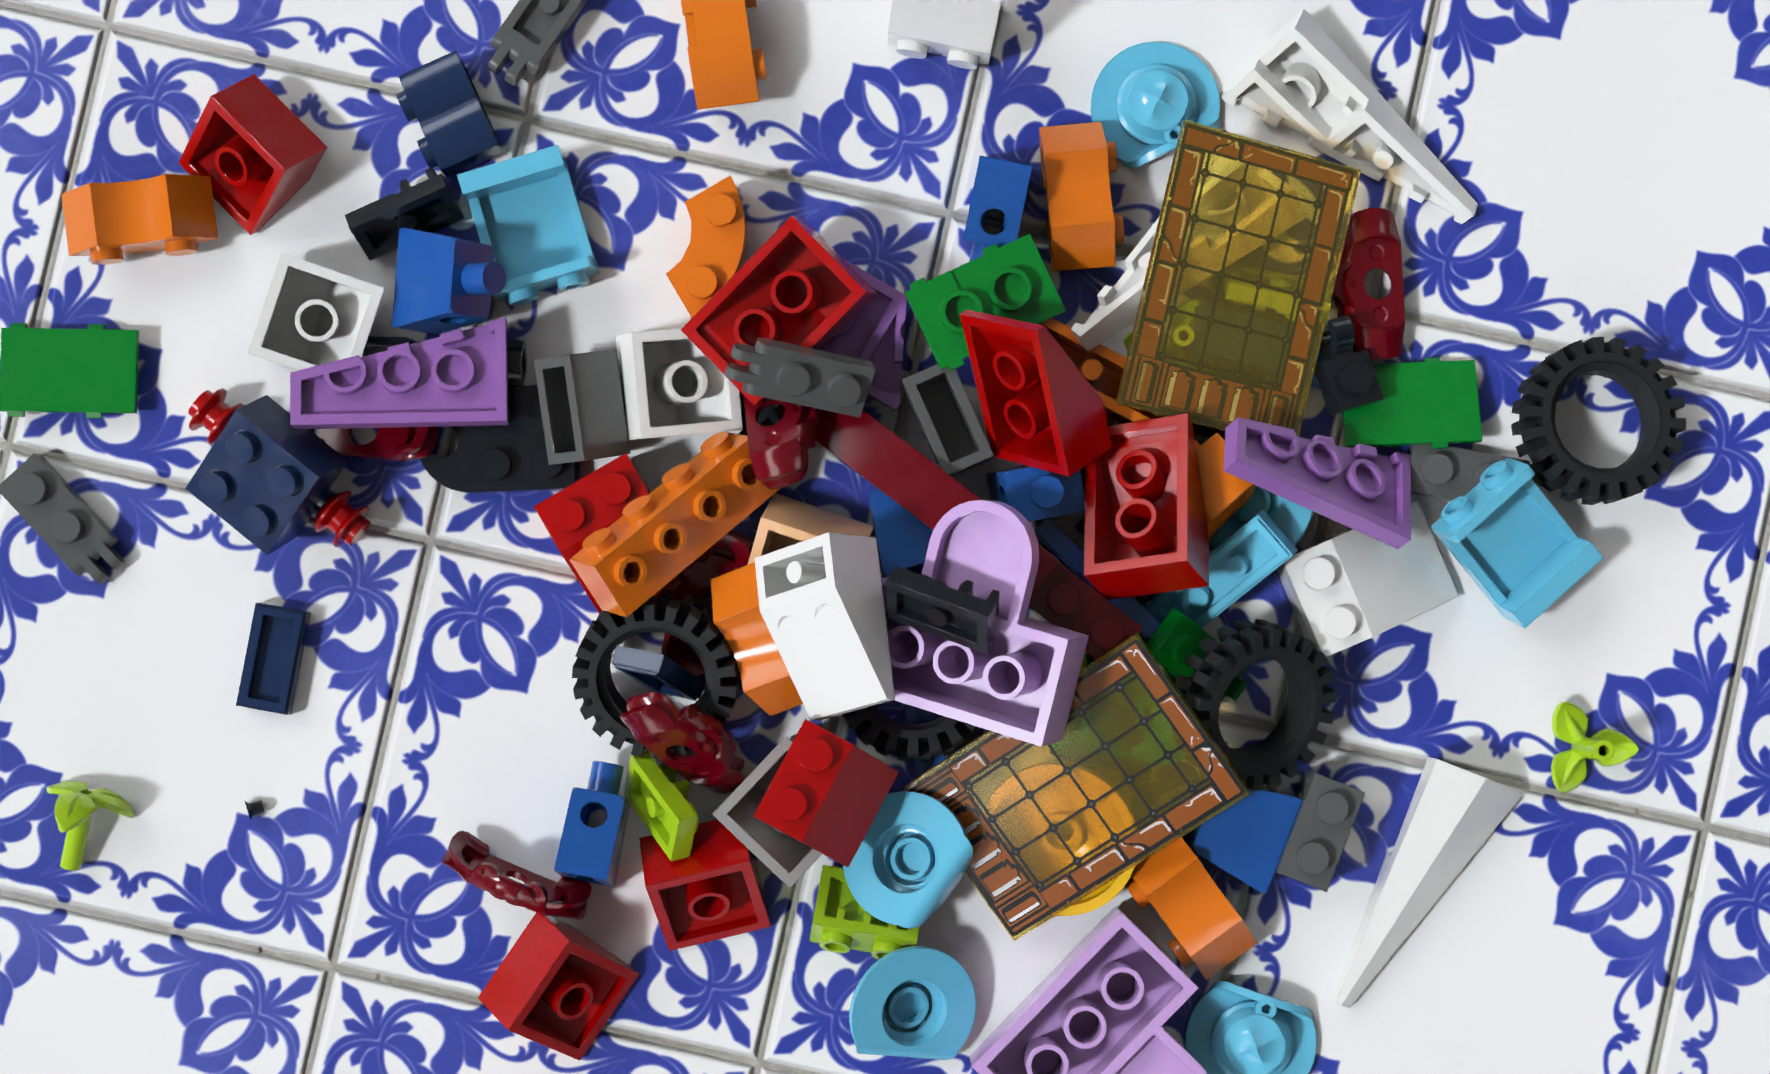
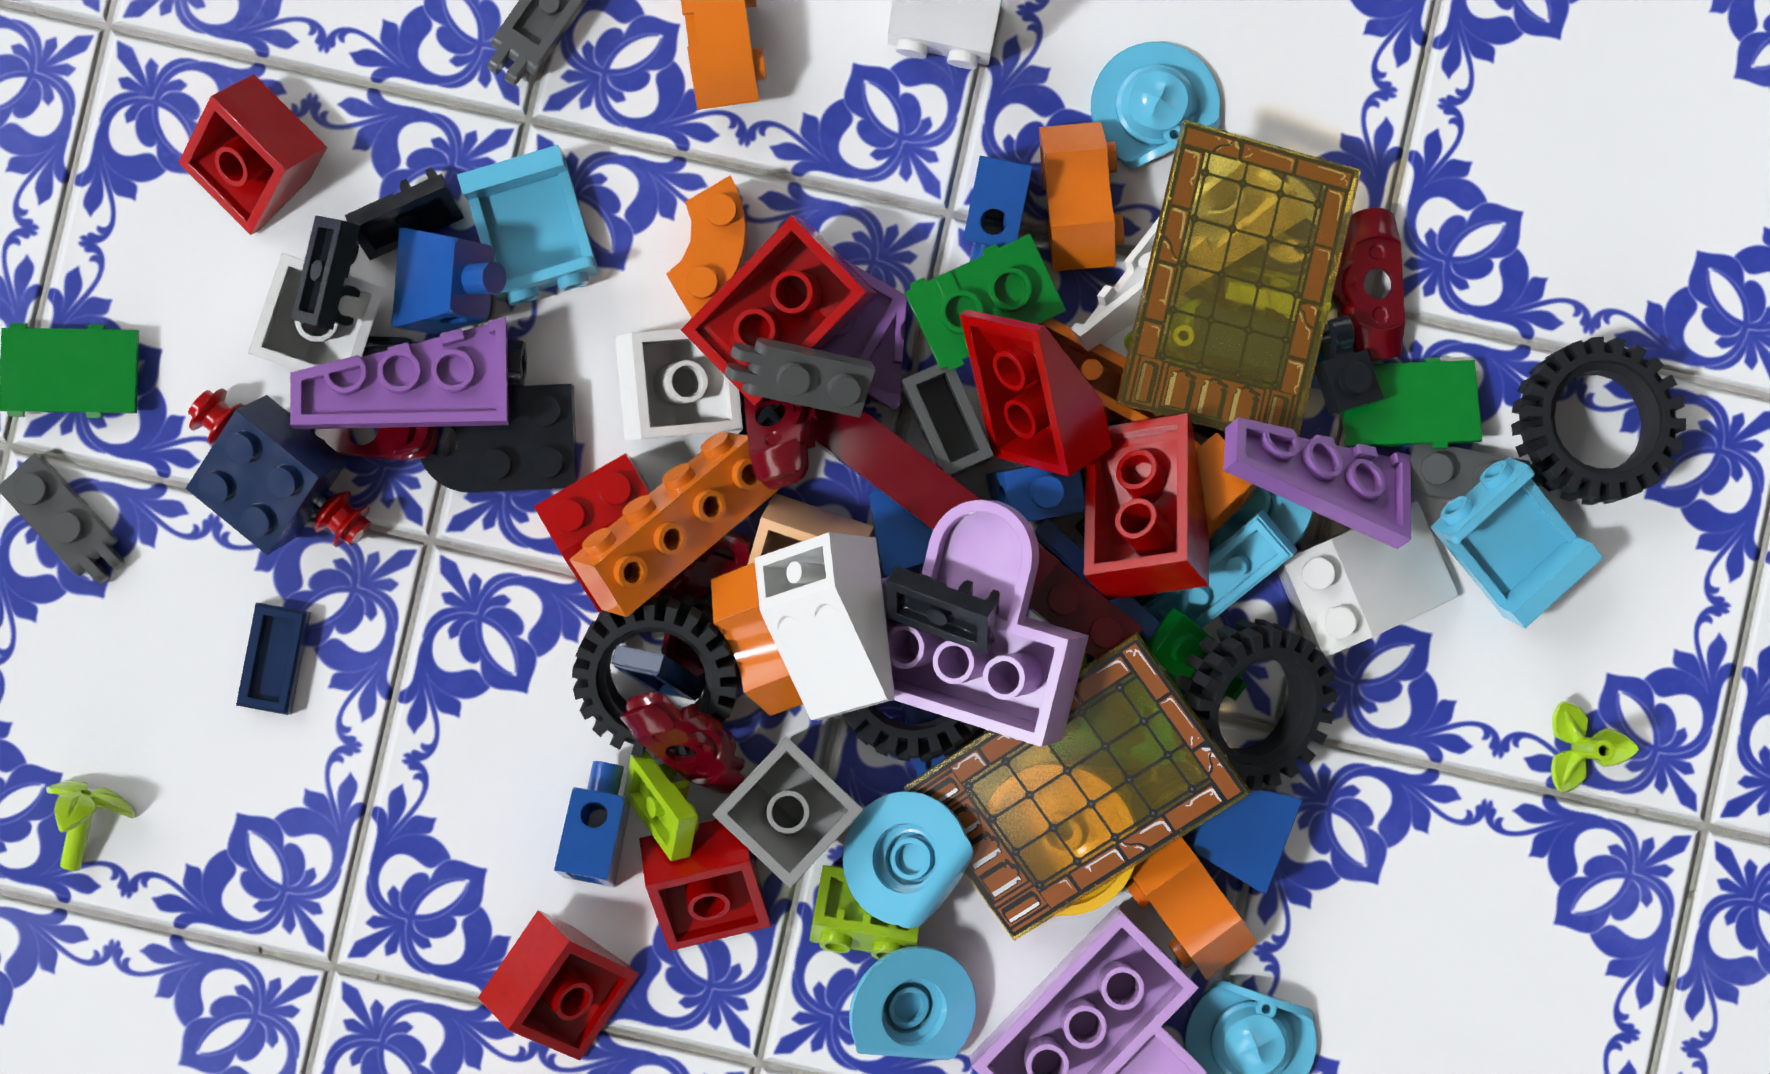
(139, 217): orange brick -> none
(254, 808): black piece -> none
(326, 265): none -> black plate
(450, 115): dark blue brick -> none
(489, 873): dark red piece -> none
(581, 407): dark grey piece -> none
(826, 793): red slope -> none
(1319, 93): white wedge -> none
(1319, 830): dark grey piece -> none
(1439, 836): white wedge -> none

